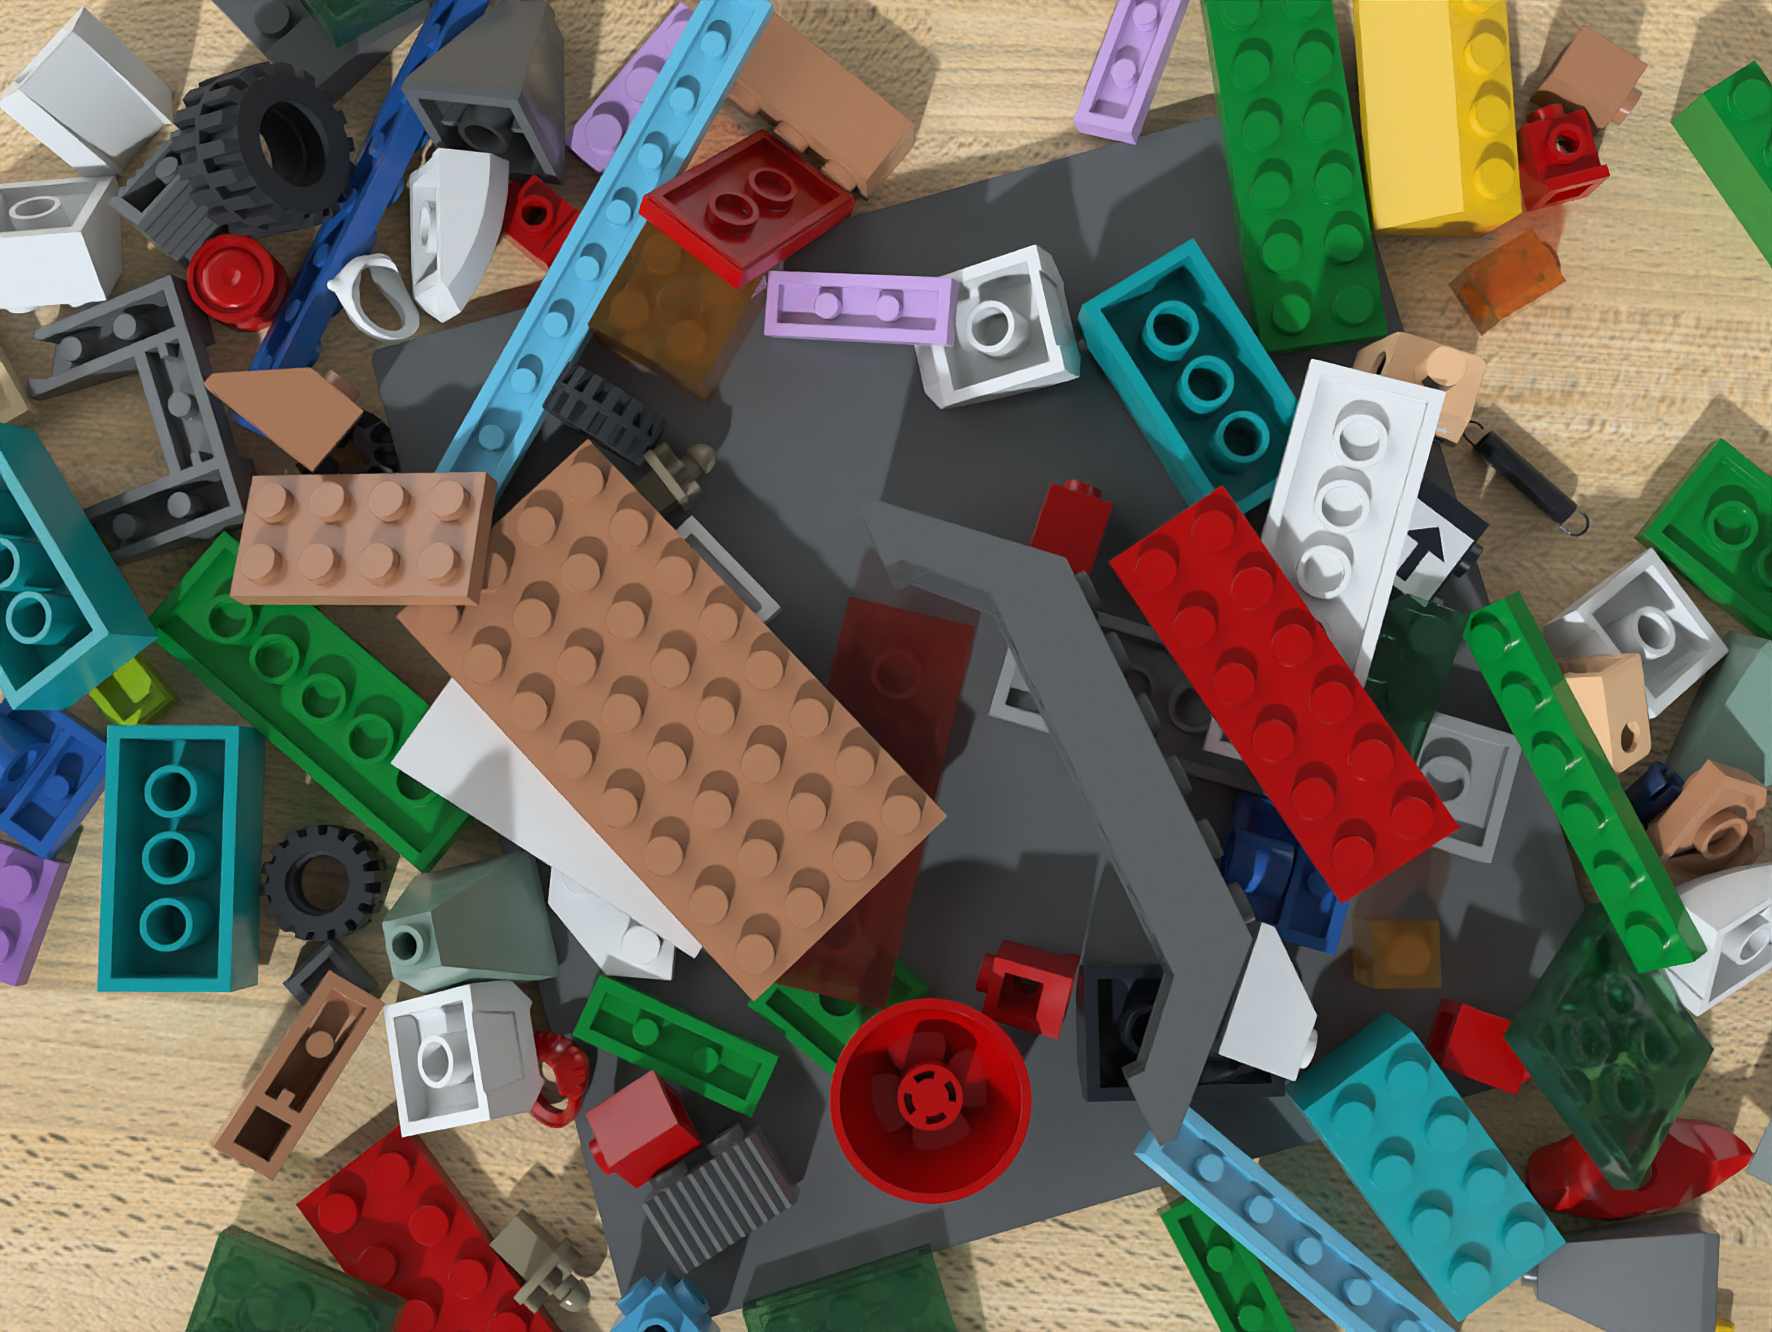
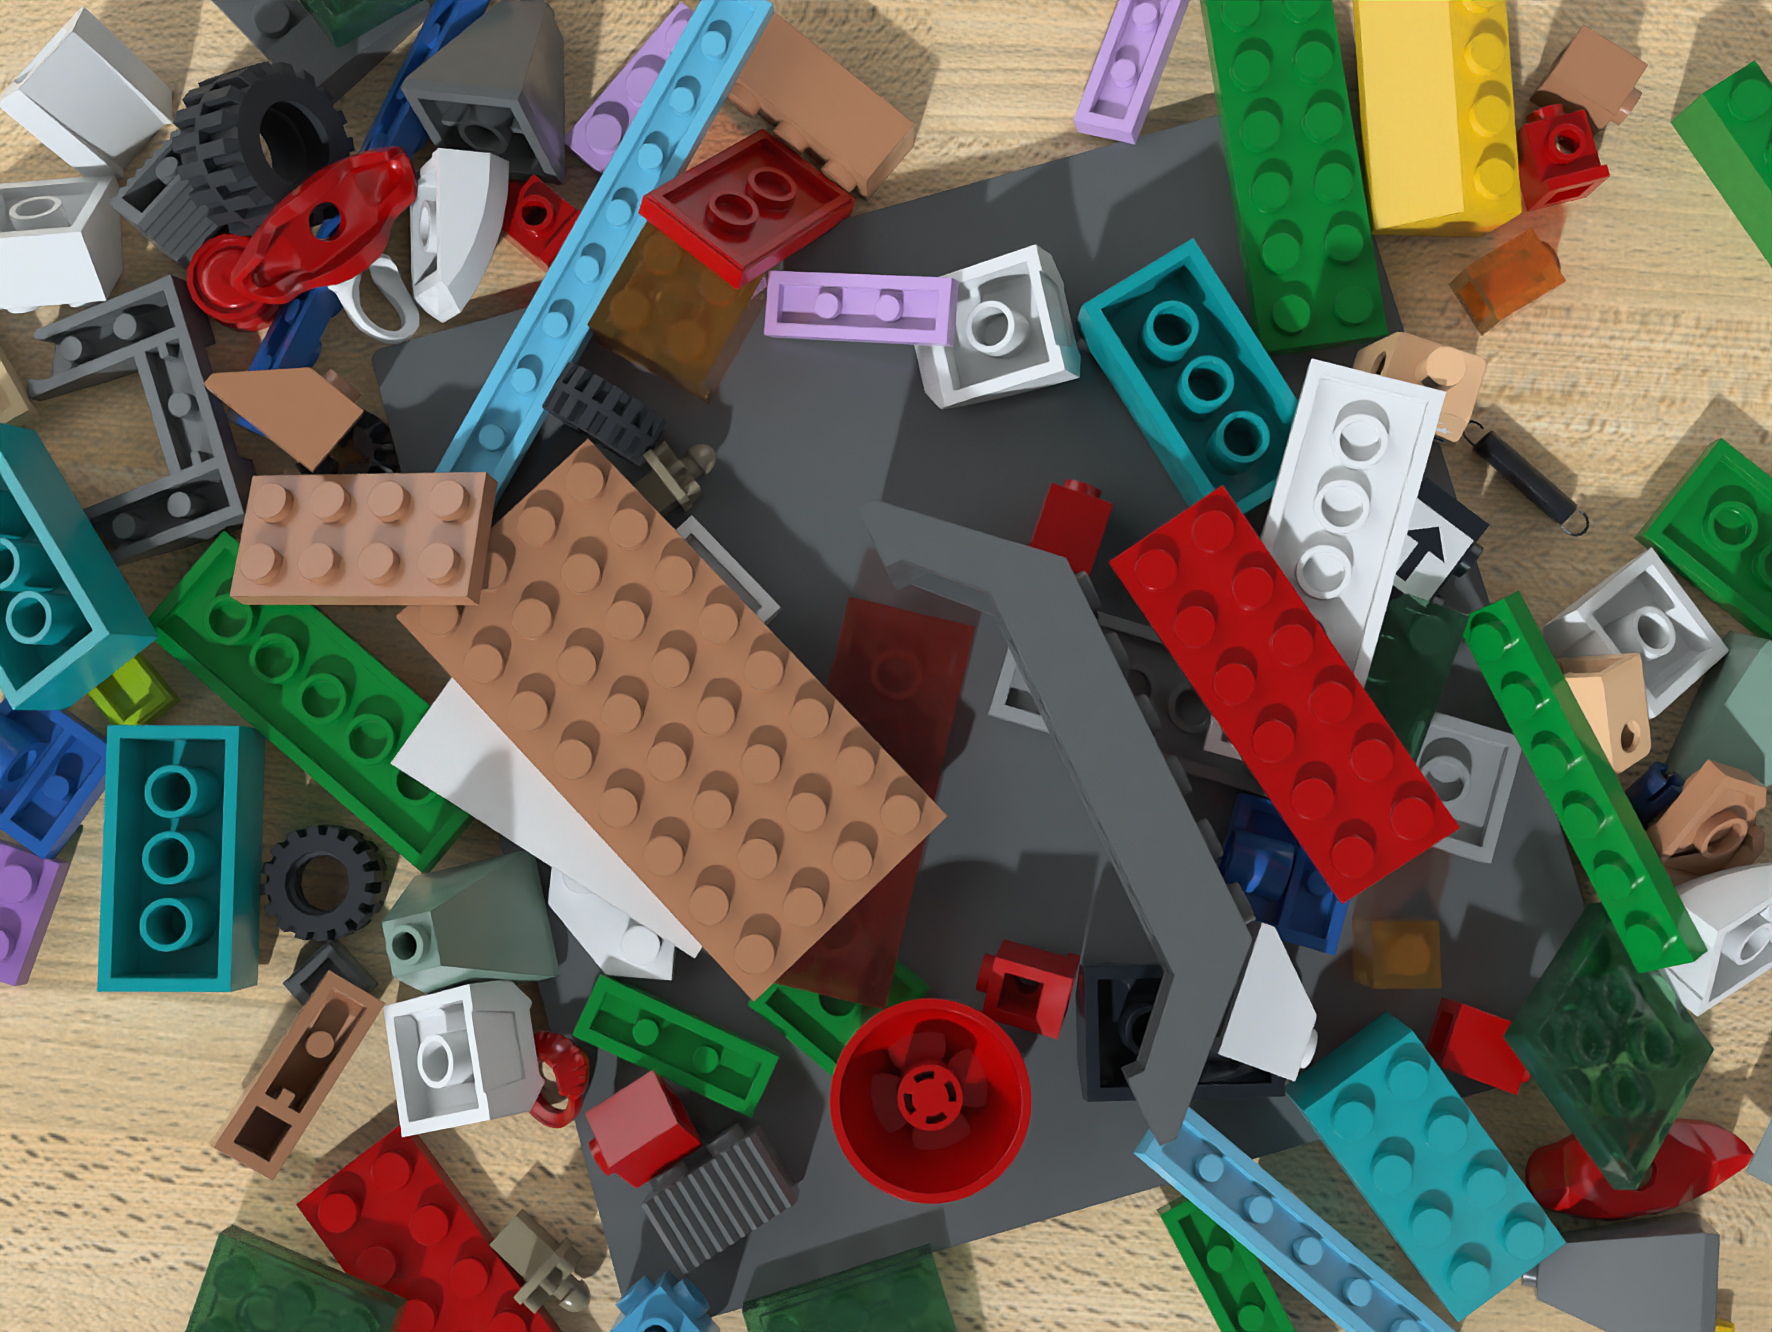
(289, 259): none -> red piece

